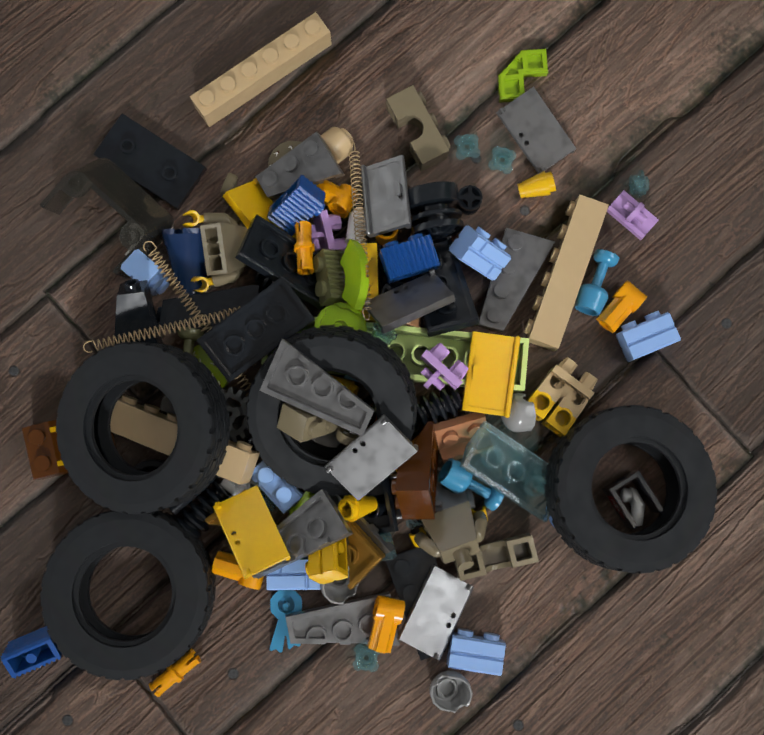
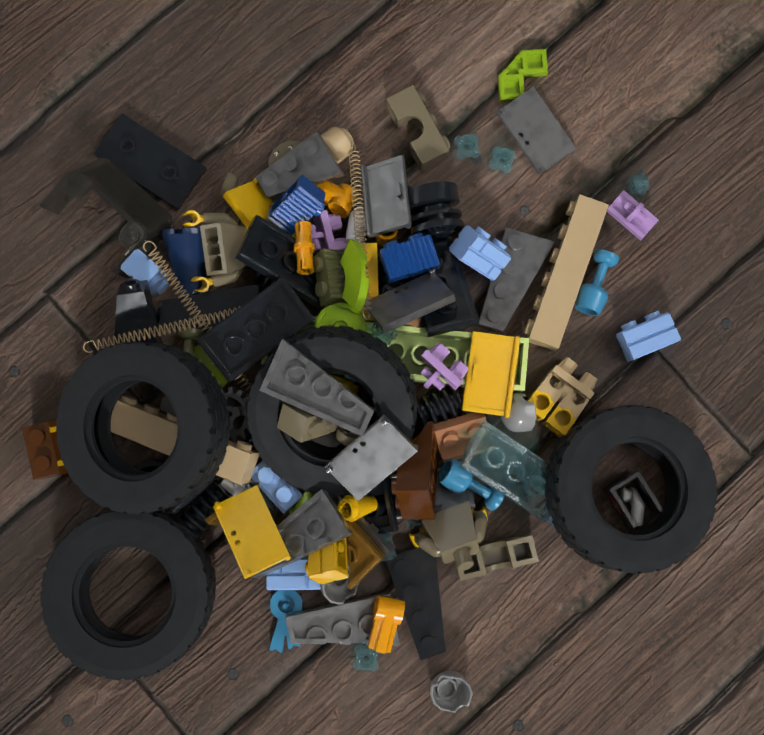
(30, 652): blue brick -> none
(174, 673): light orange pin -> none
(227, 566): light orange piece -> none
(262, 69): tan brick -> none
(433, 612): door -> none
(469, 194): black wheel -> none
(476, 652): light blue brick -> none
(538, 185): yellow cone -> none
(625, 301): light orange piece -> none

